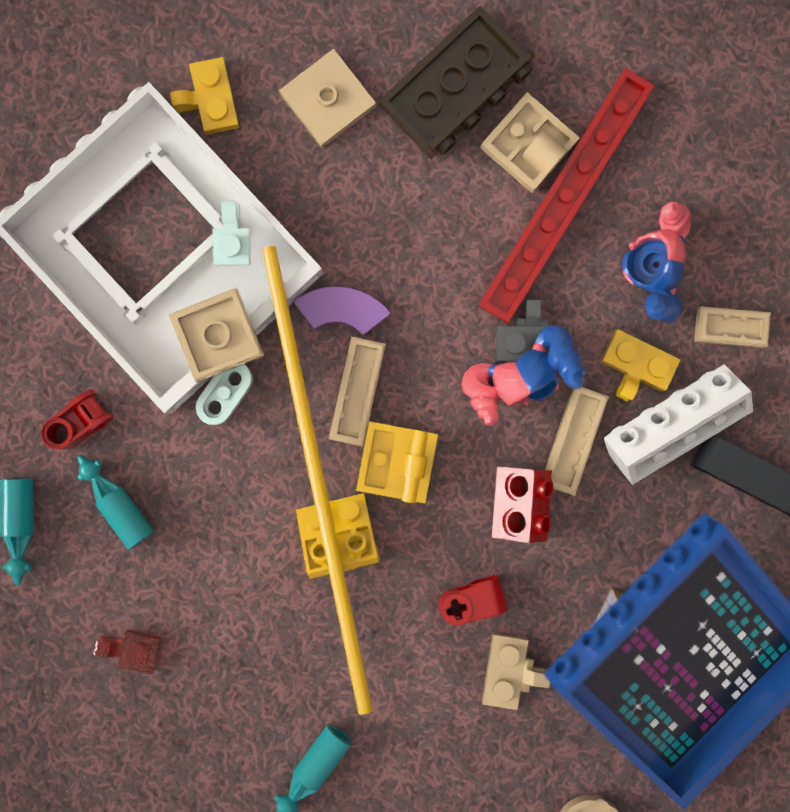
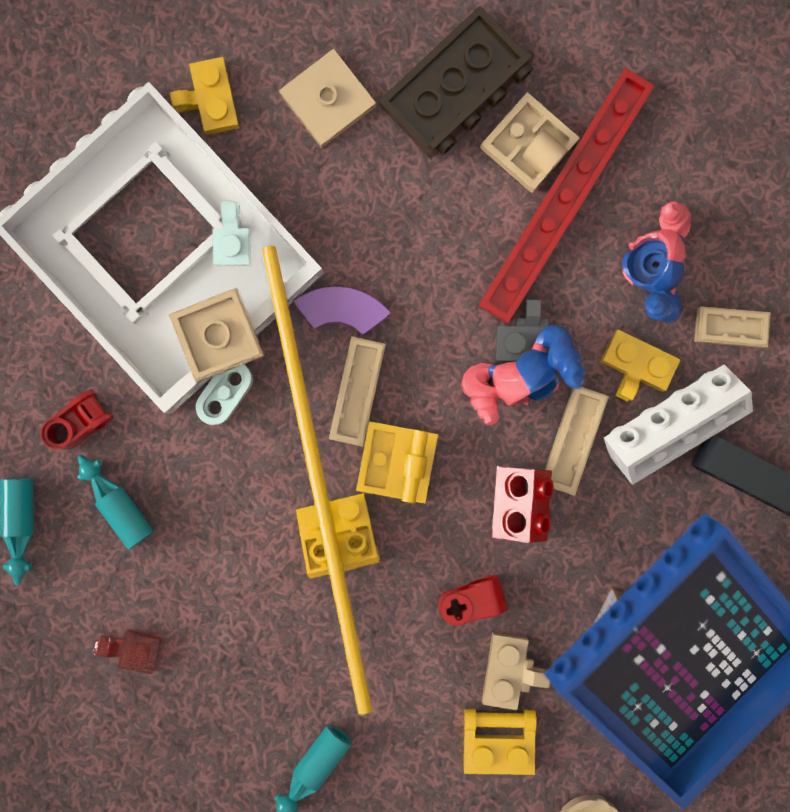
(499, 752): none -> yellow plate

